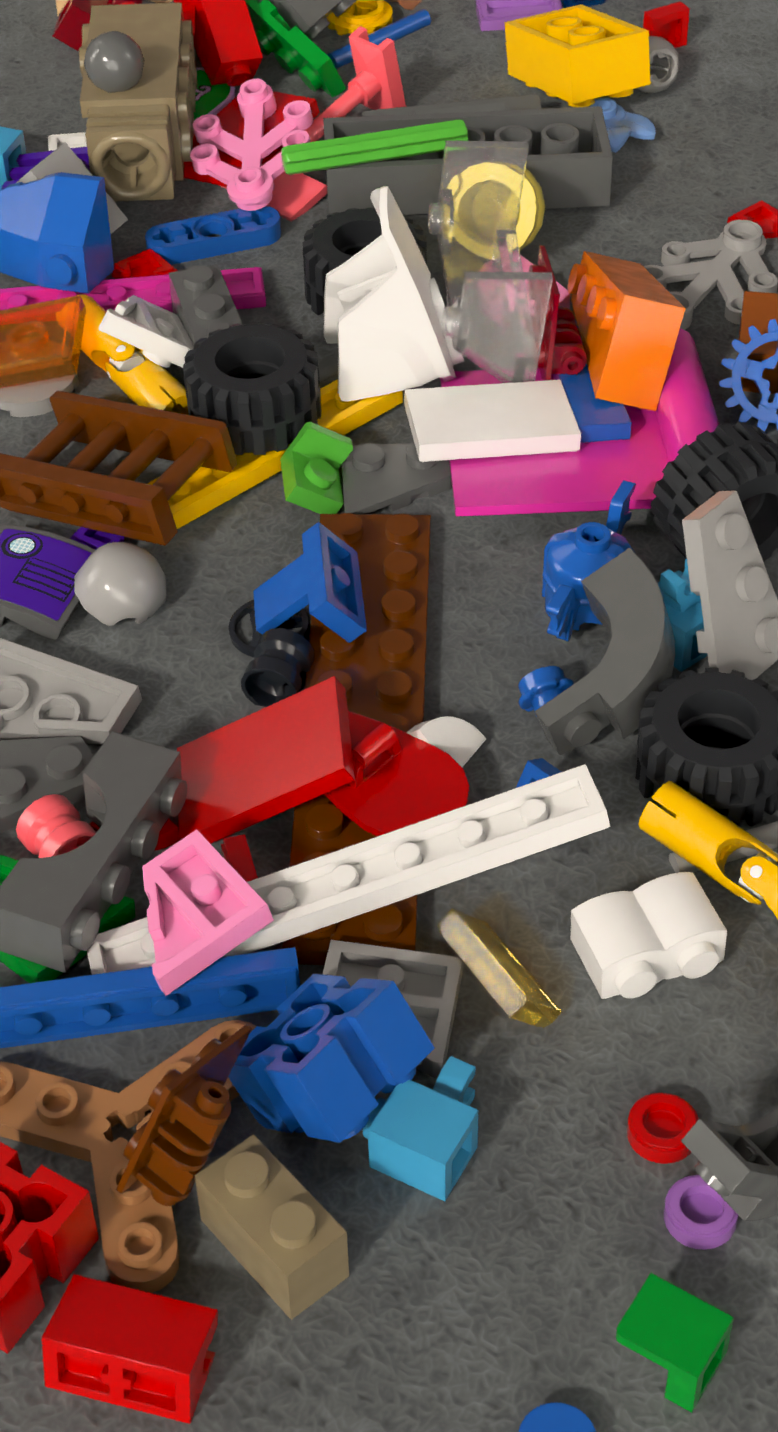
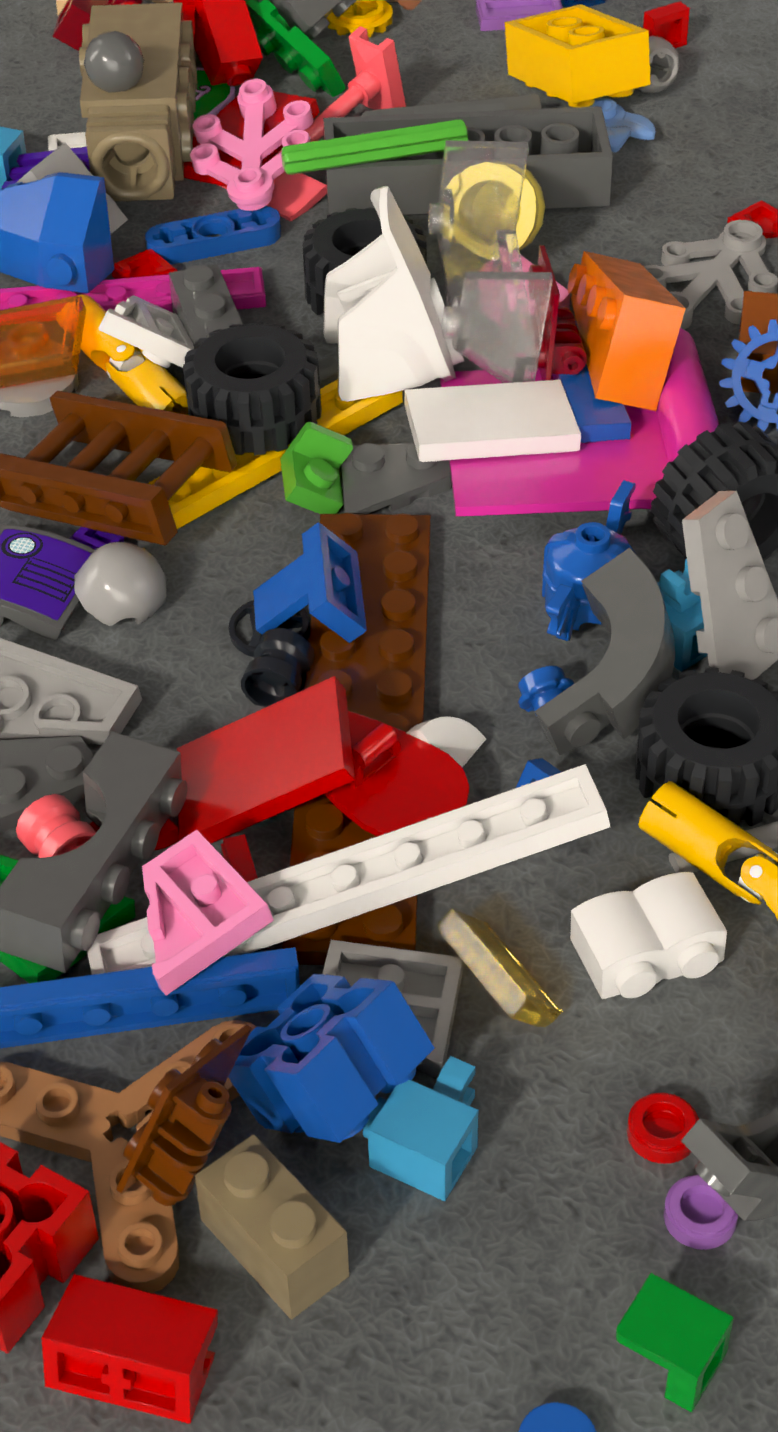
(393, 31): blue piece -> none

